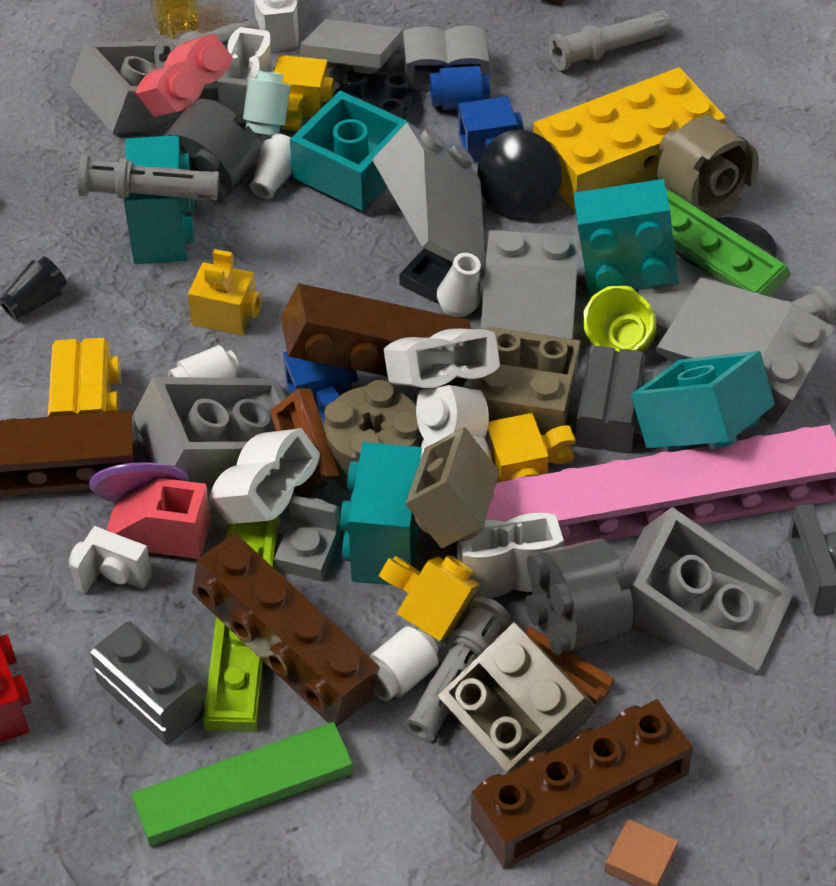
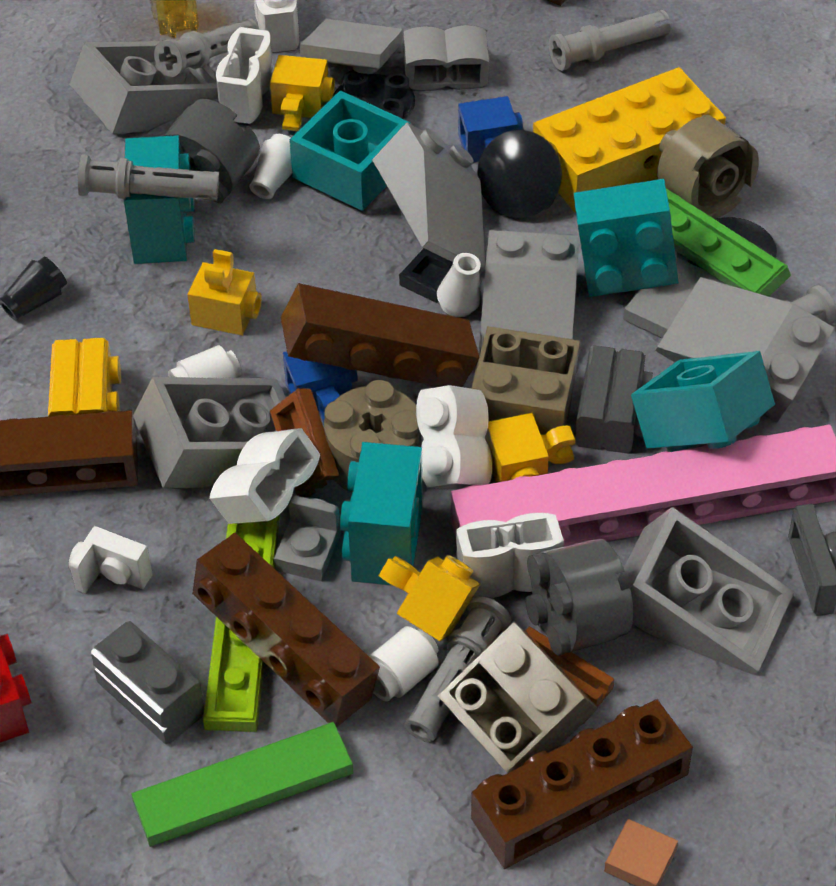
(123, 479): medium lavender piece -> none
(165, 517): coral slope -> none
(184, 75): coral brick -> none
(266, 102): light aqua brick -> none
(441, 357): white brick -> none
(453, 488): dark tan brick -> none
(458, 86): blue brick -> none
(620, 319): neon yellow hair -> none

